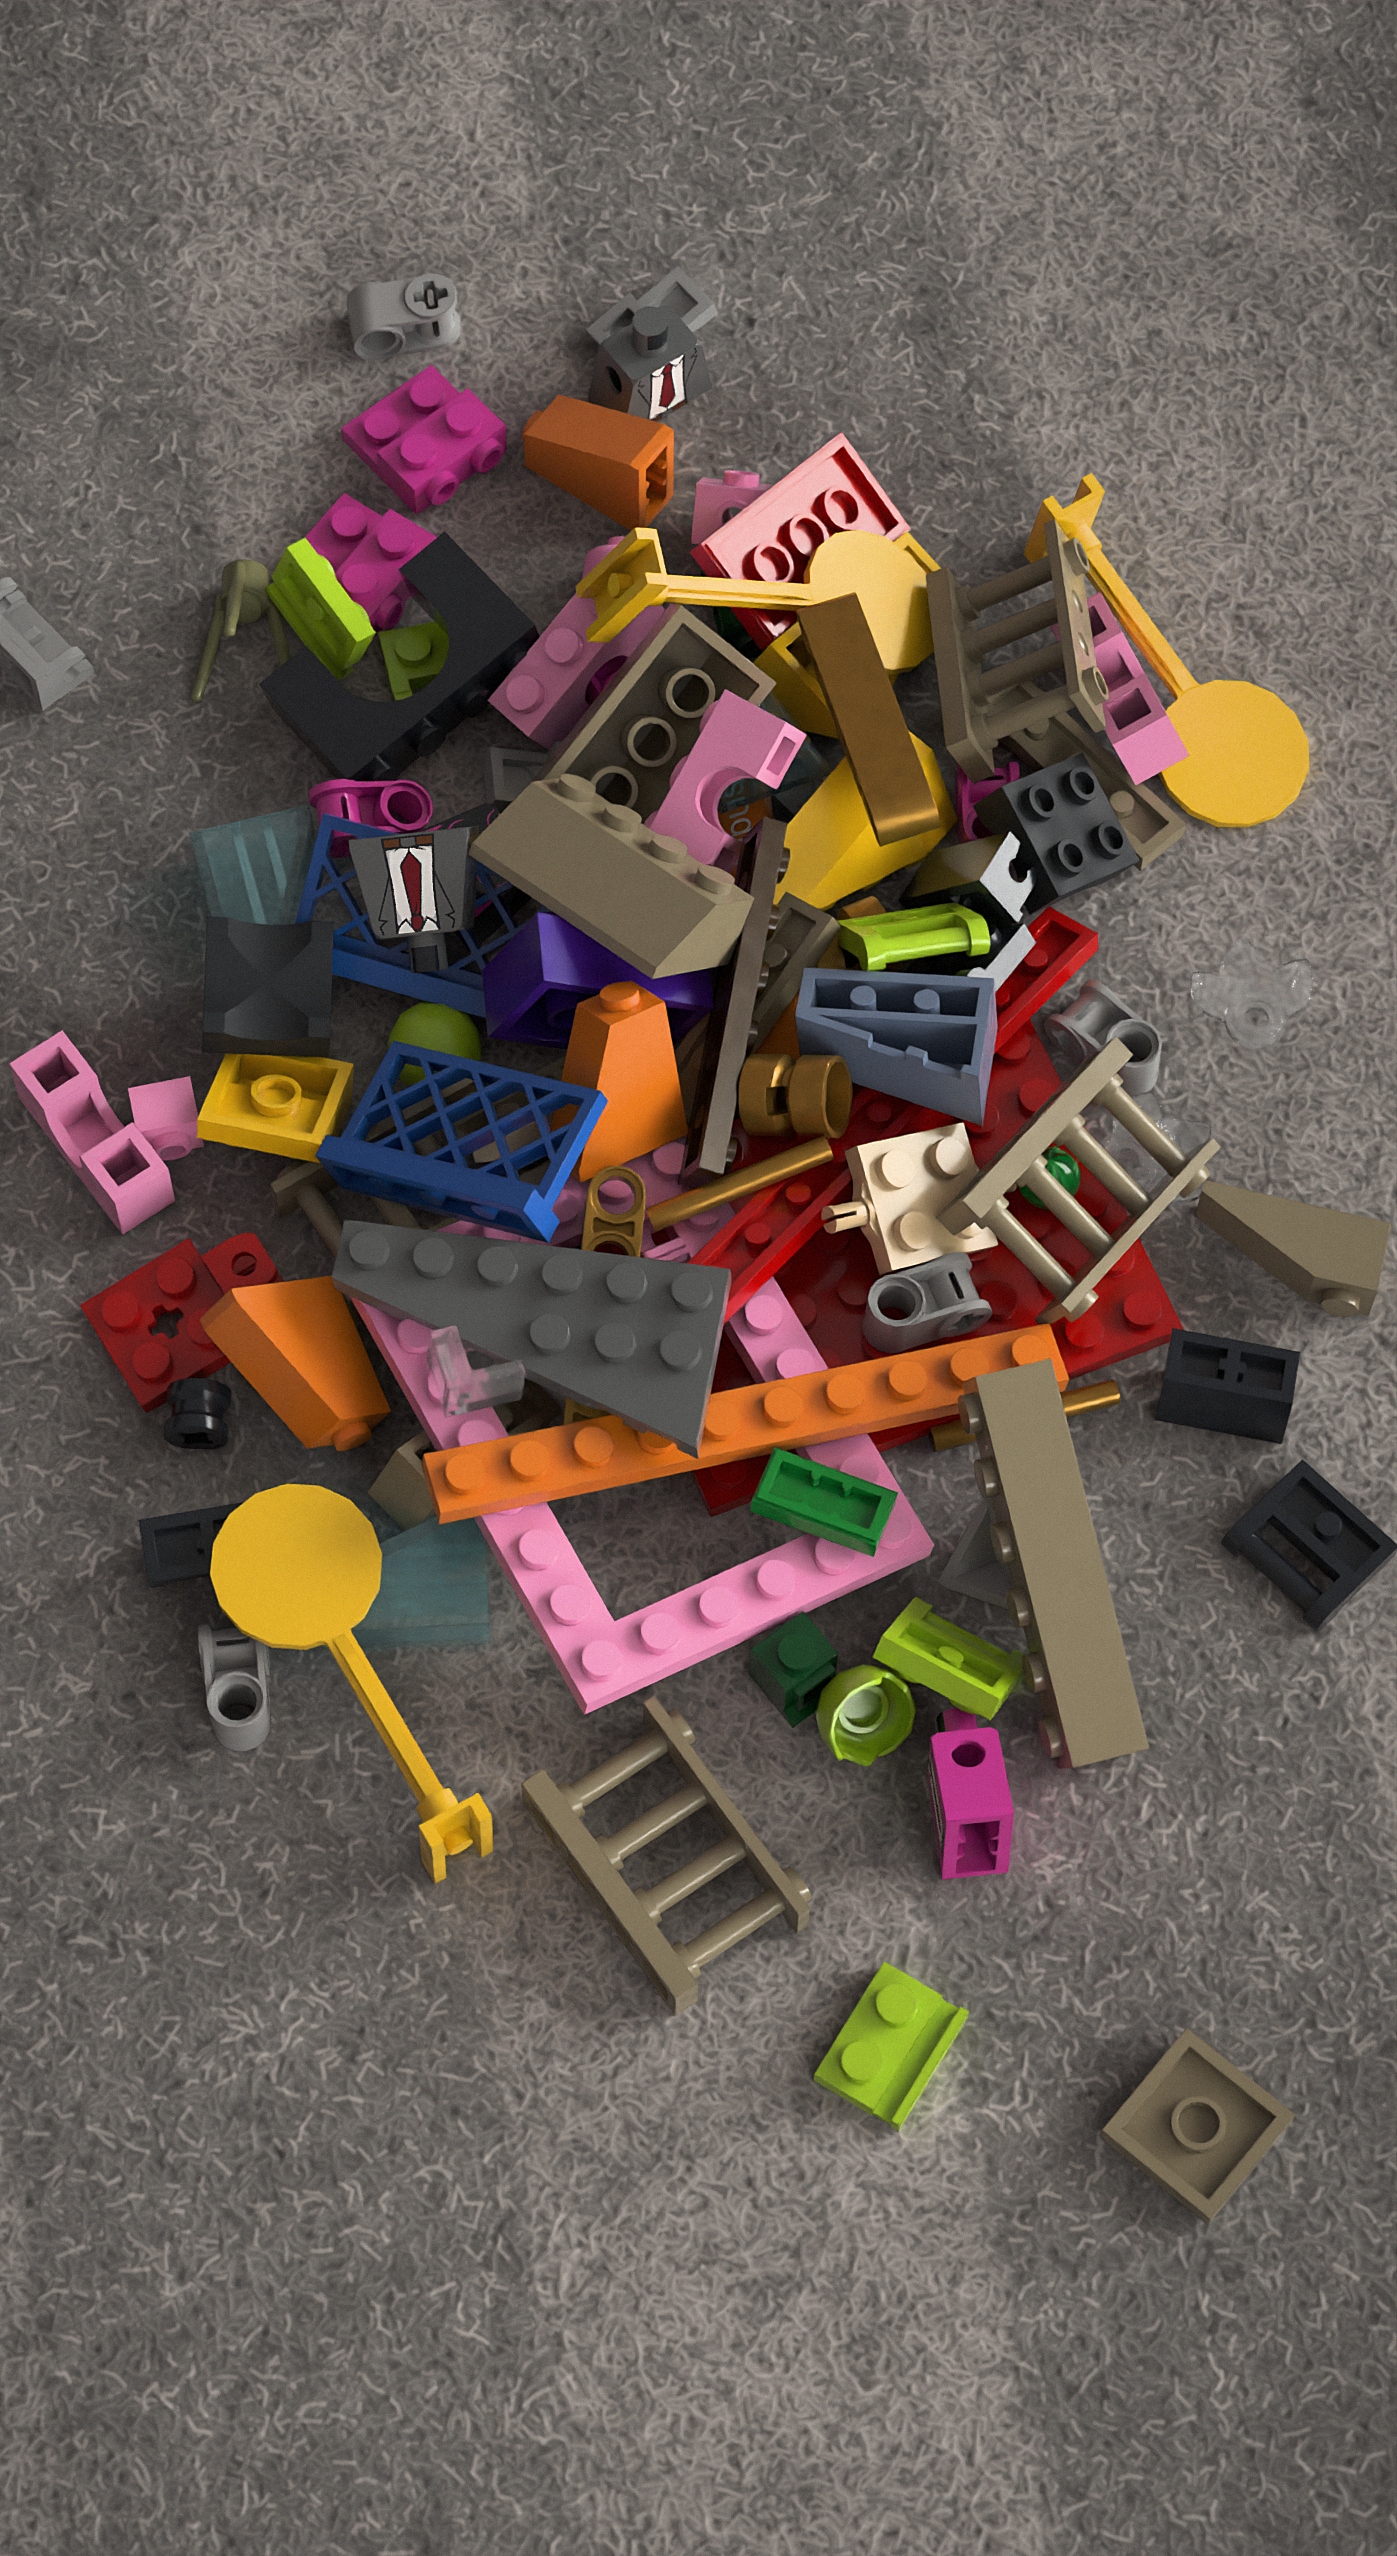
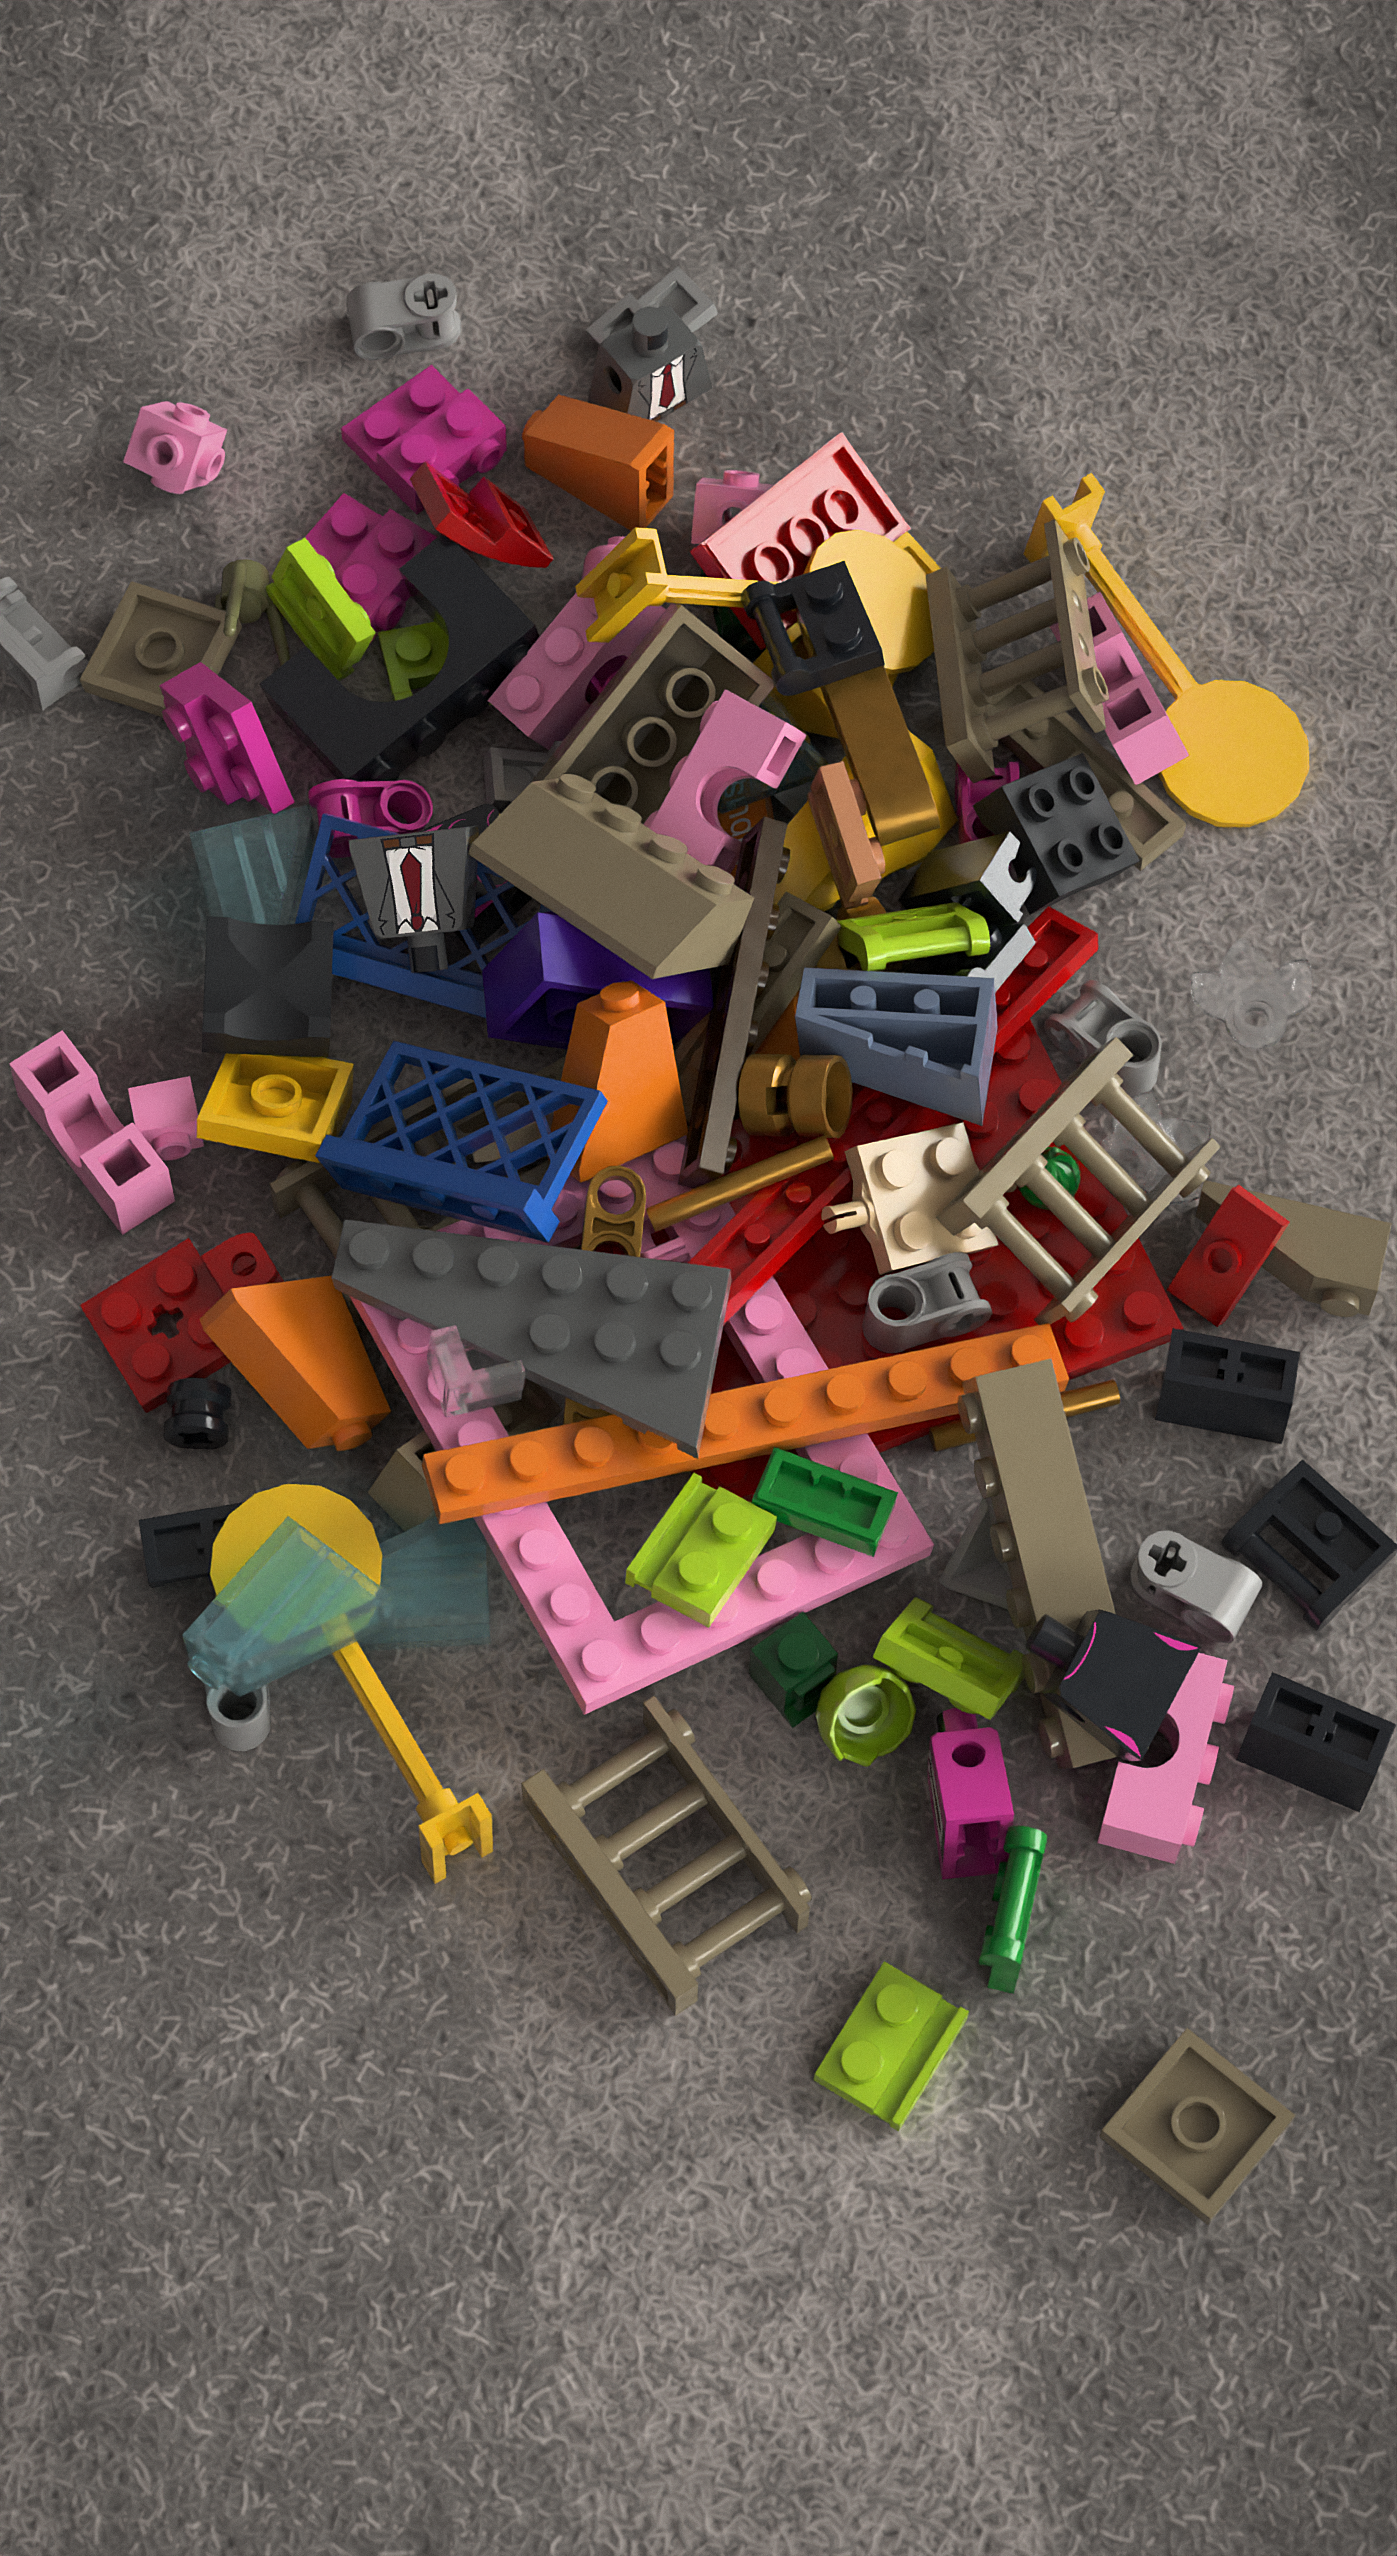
(151, 642): none -> dark tan plate
(176, 446): none -> bright pink brick
(223, 740): none -> dark pink plate
(283, 1613): none -> clear light blue slope
(435, 1029): lime hair -> none
(482, 519): none -> red slope
(701, 1550): none -> lime plate
(832, 623): none -> black plate
(849, 852): none -> nougat plate
(1015, 1892): none -> green plate
(1113, 1676): none -> black torso
(1153, 1807): none -> bright pink arch
(1199, 1589): none -> light grey piece
(1228, 1255): none -> red plate
(1316, 1742): none -> black hinge

